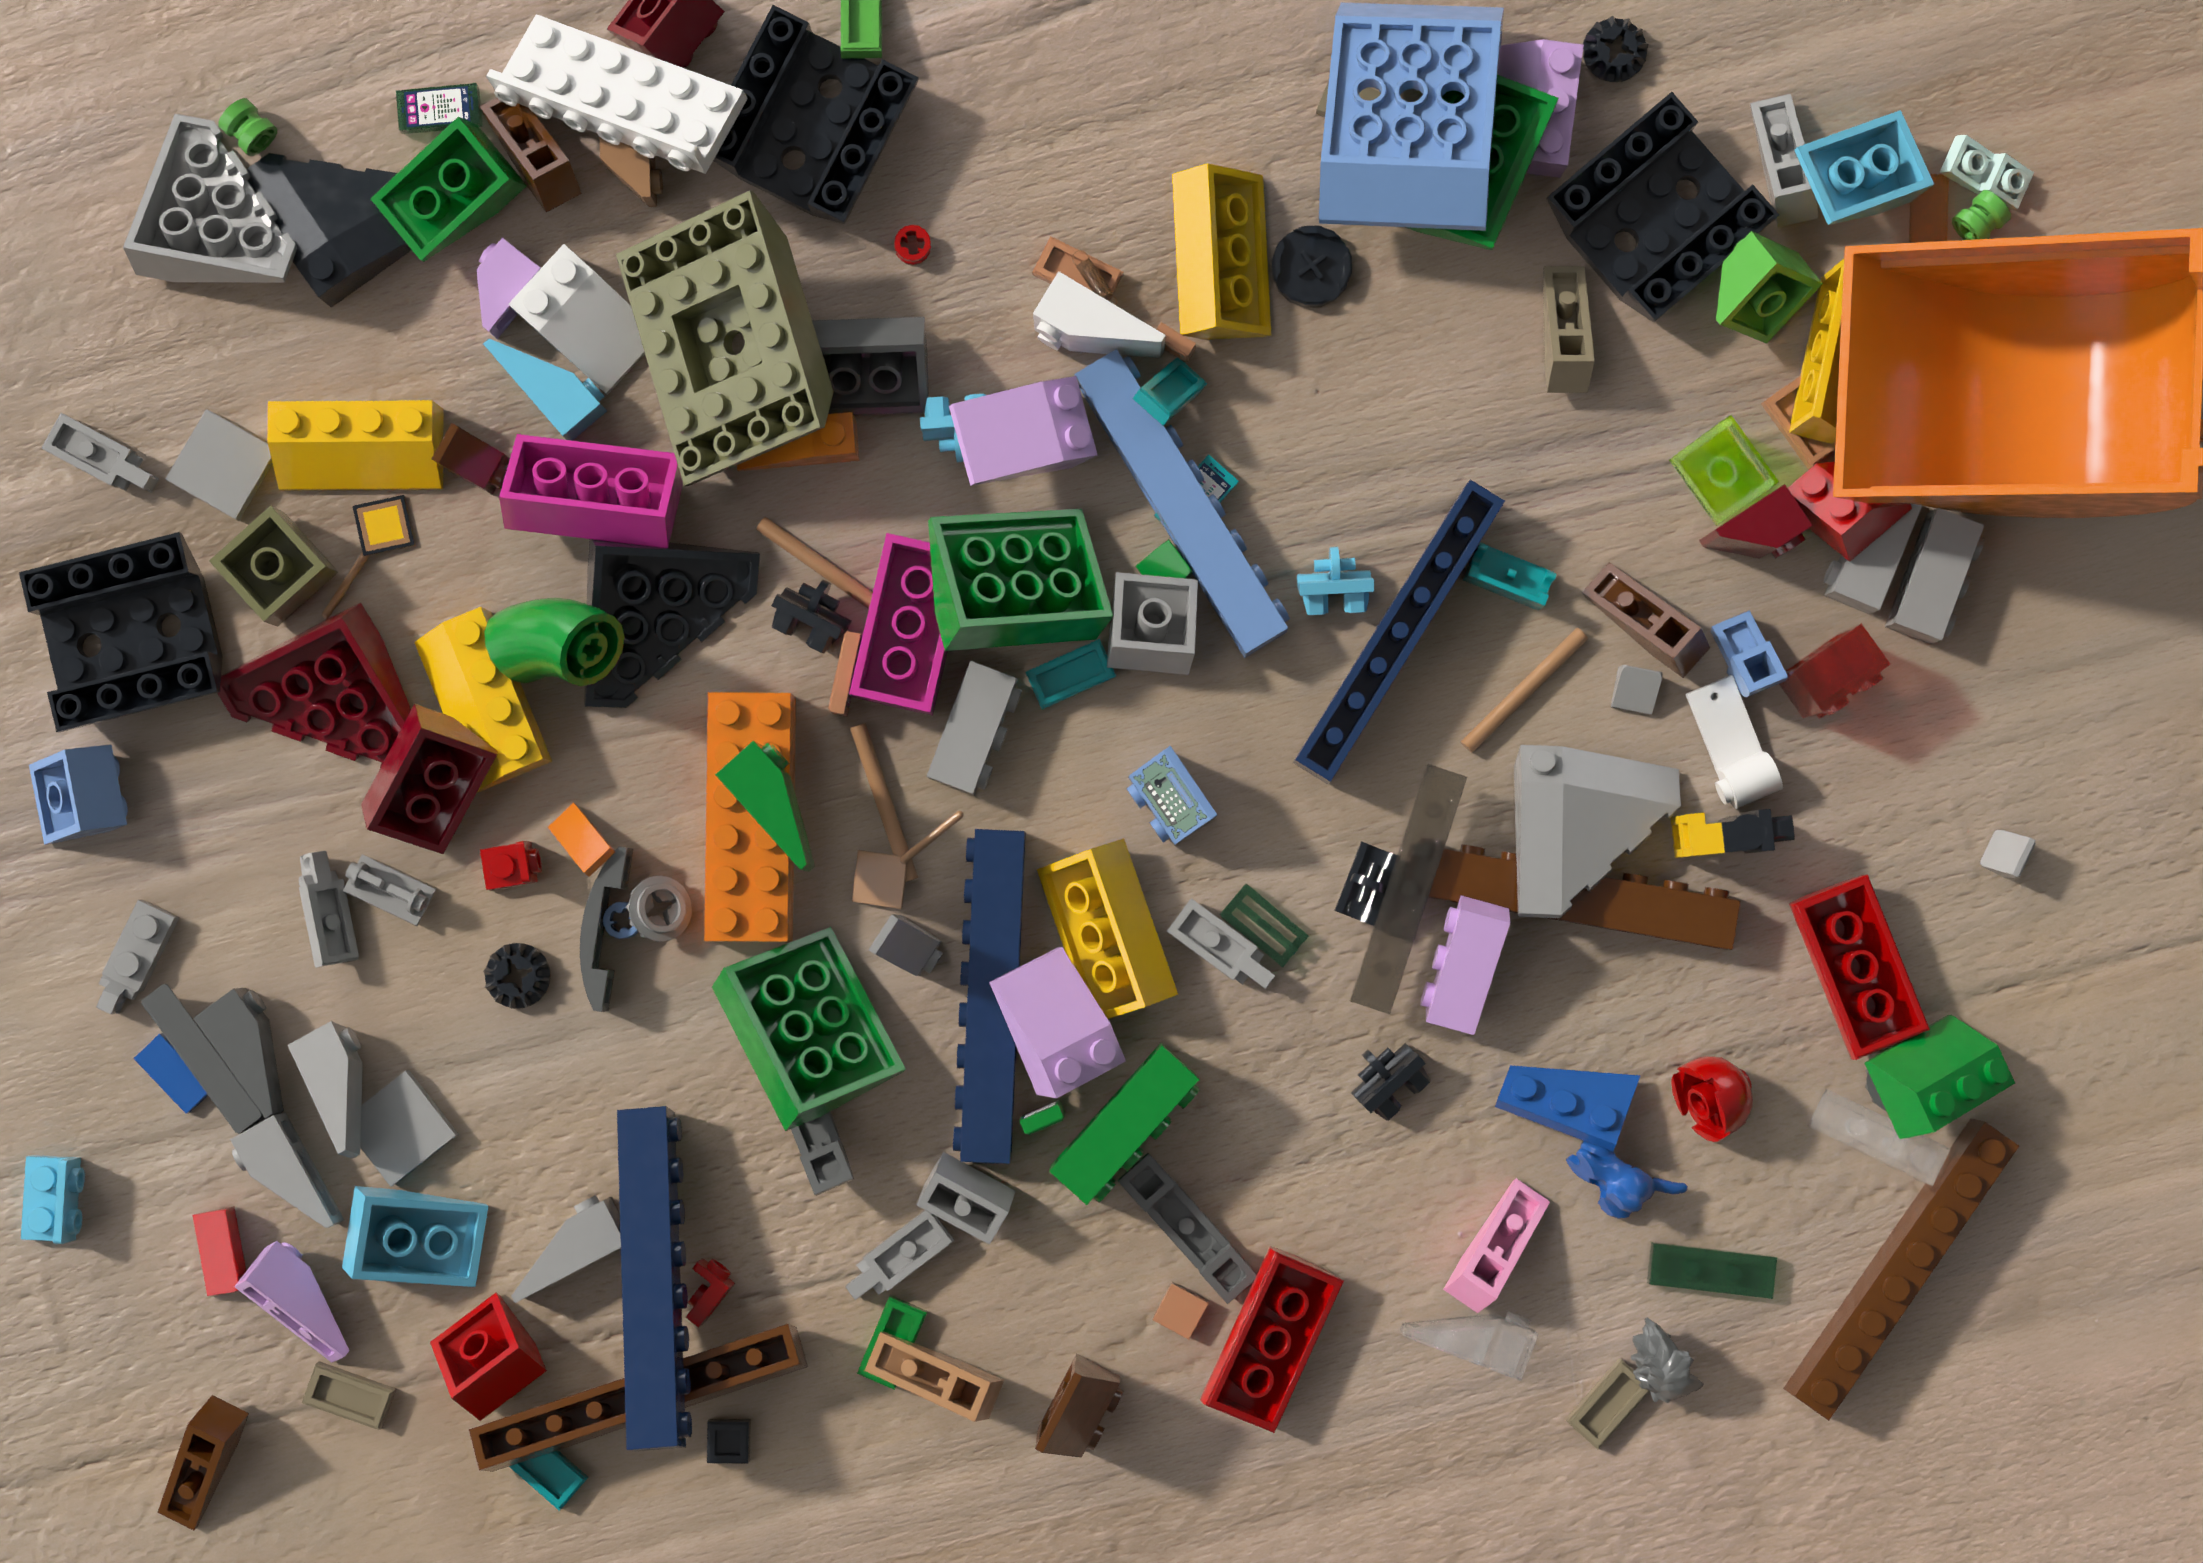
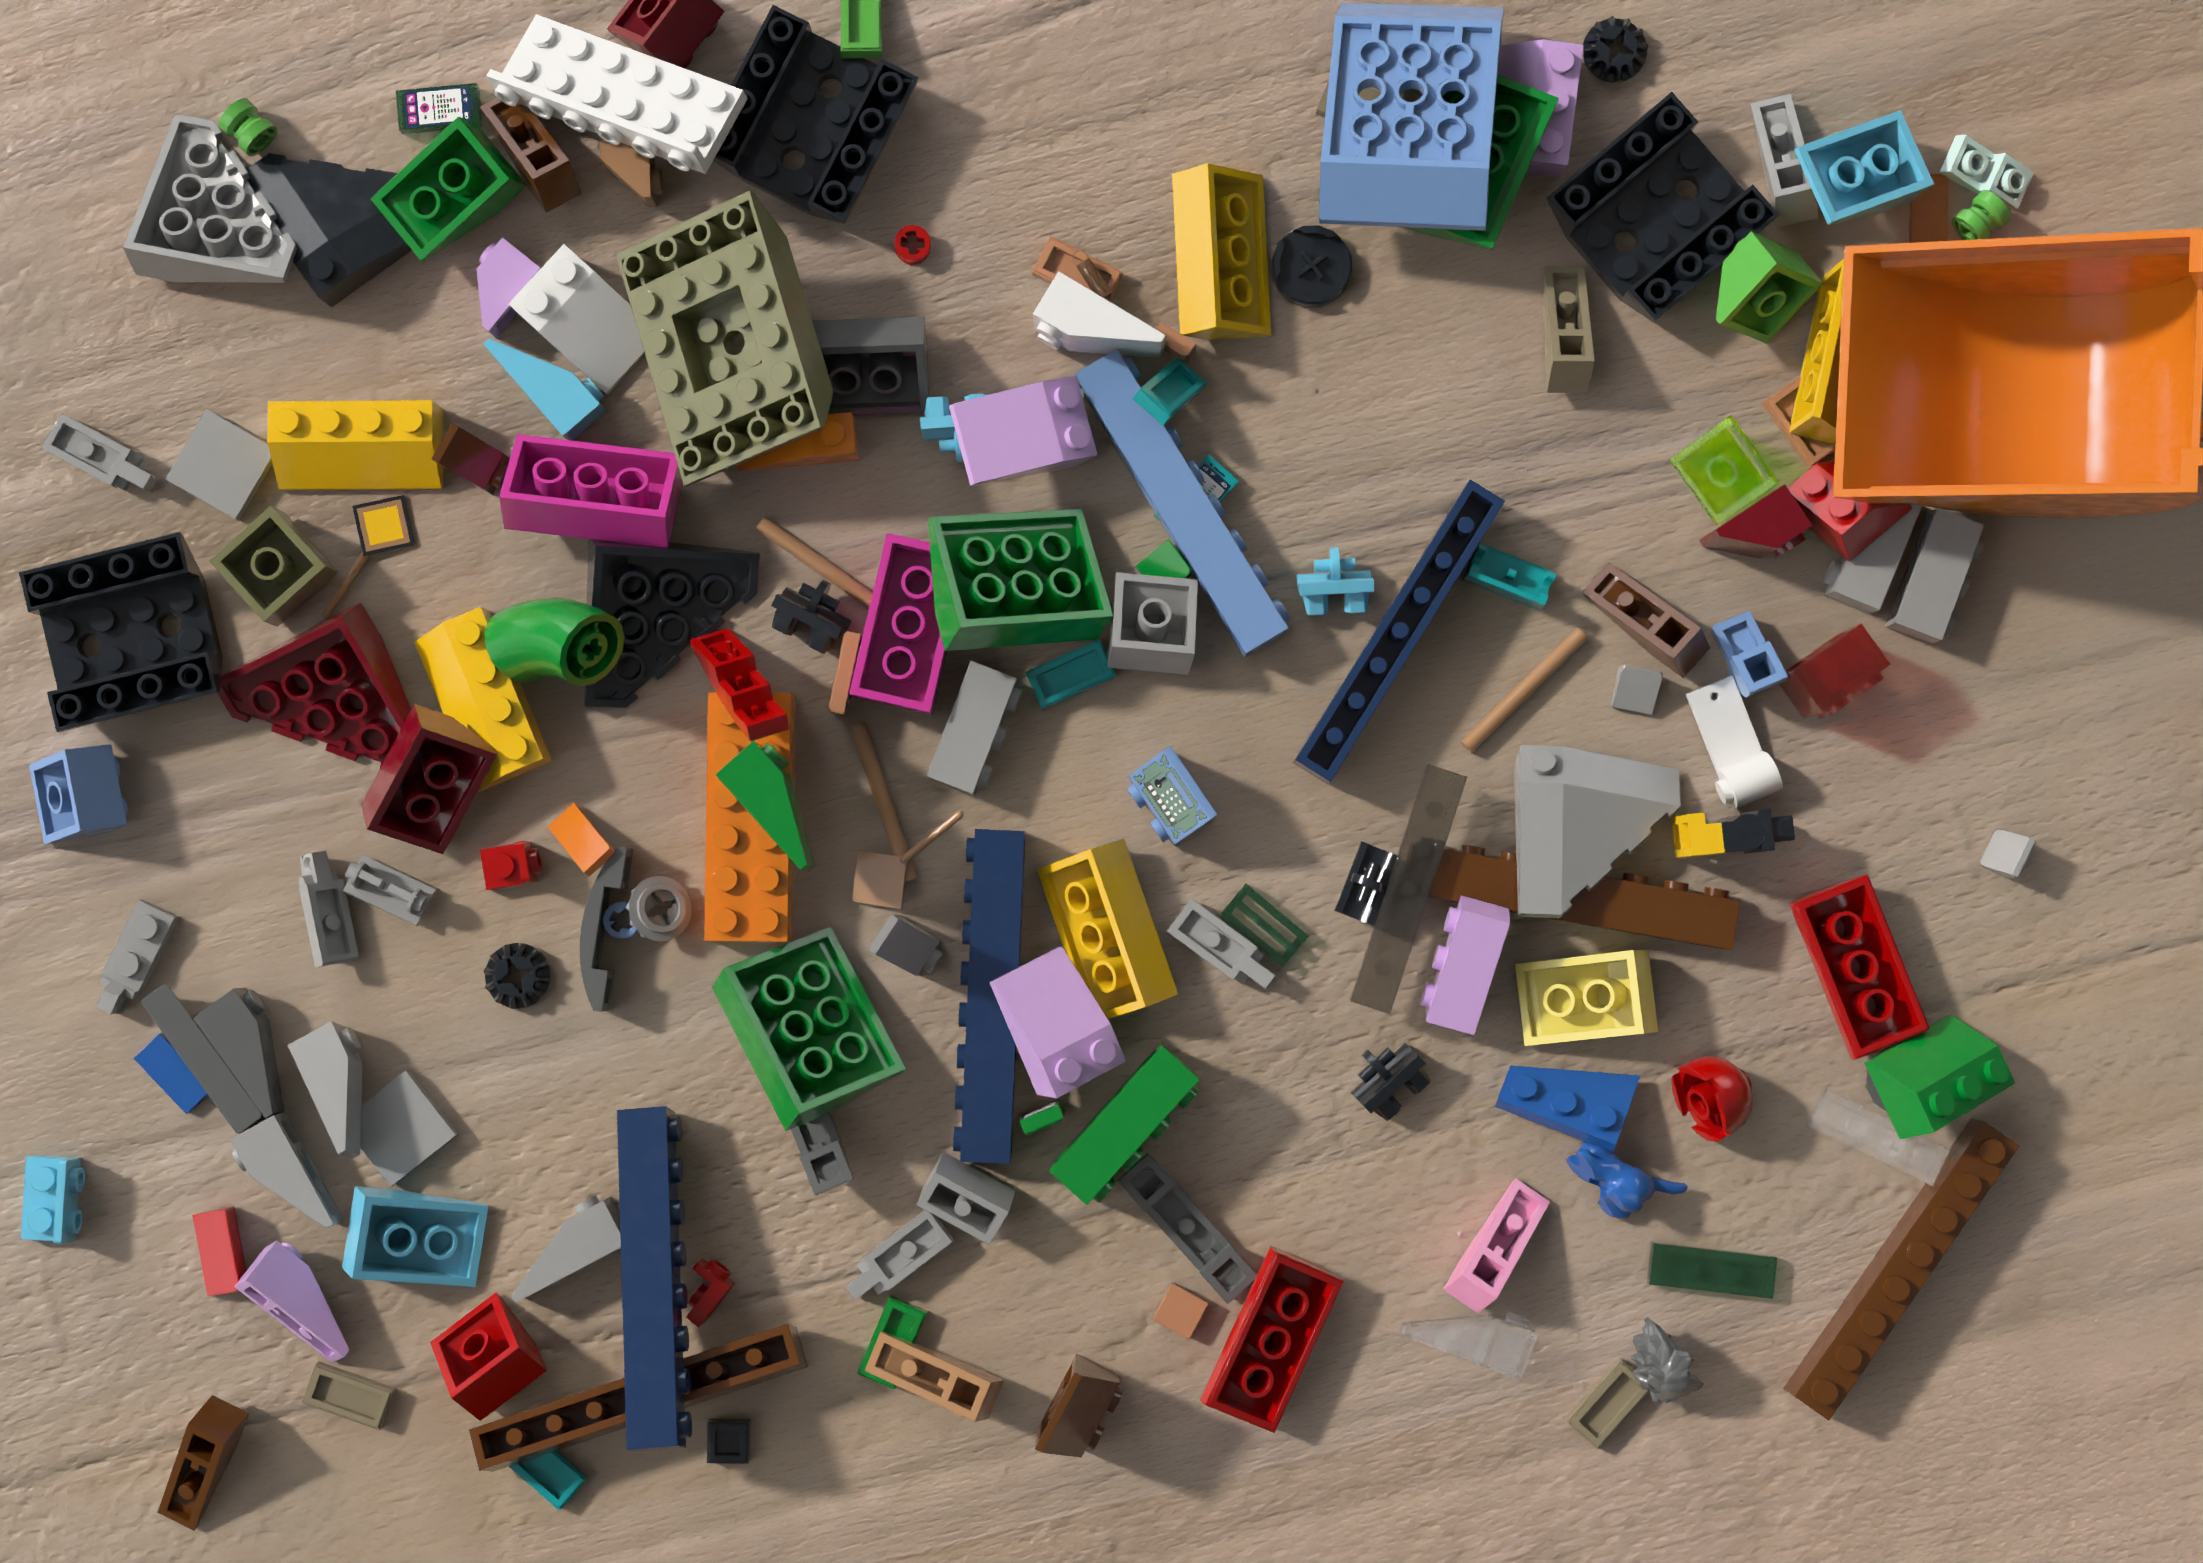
(739, 684): none -> red slope
(1586, 997): none -> light yellow slope

